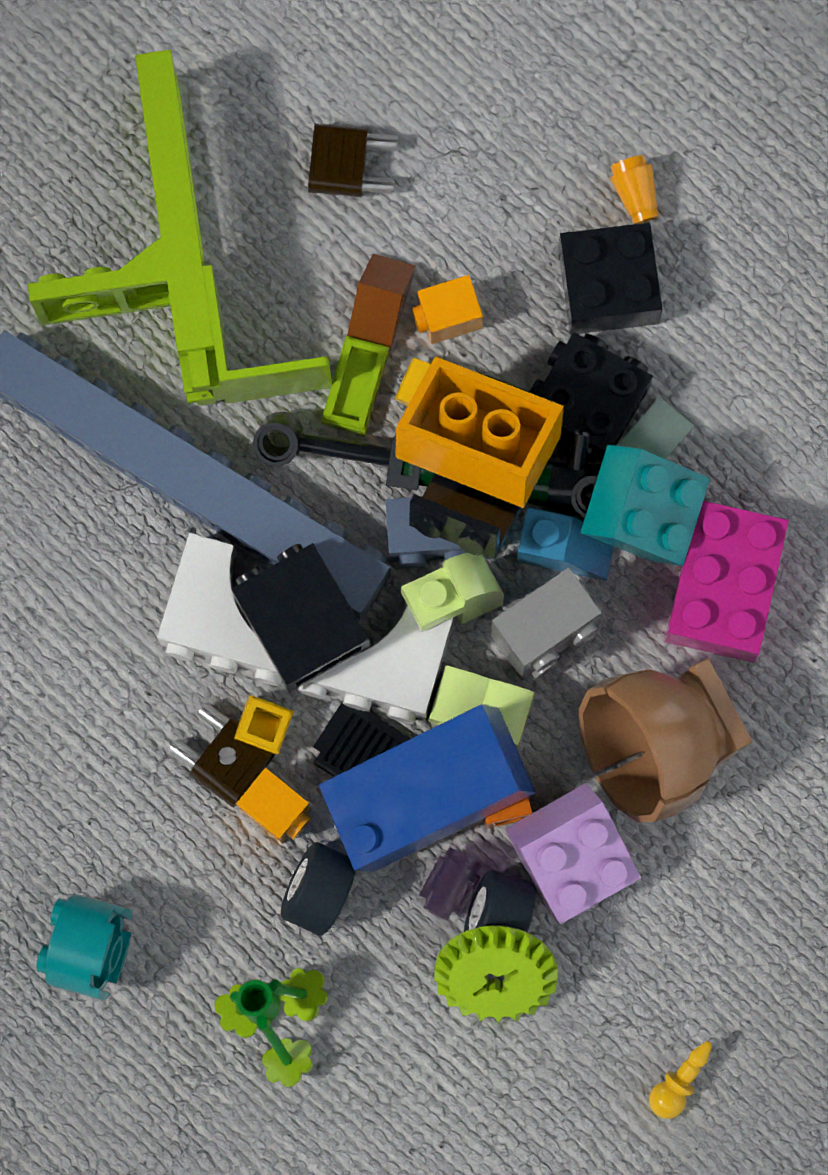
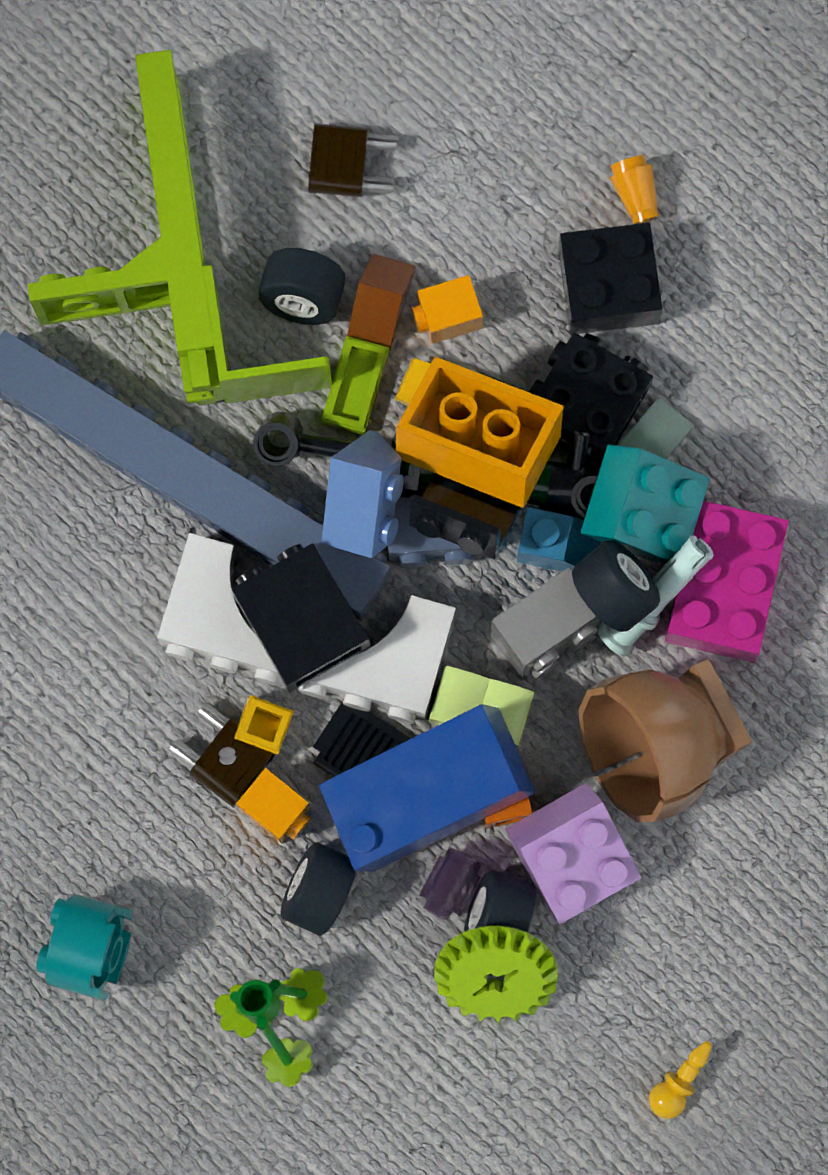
(301, 286): none -> black wheel
(363, 496): none -> medium blue slope
(459, 589): yellowish green brick -> none
(615, 586): none -> black wheel
(670, 582): none -> light aqua pin

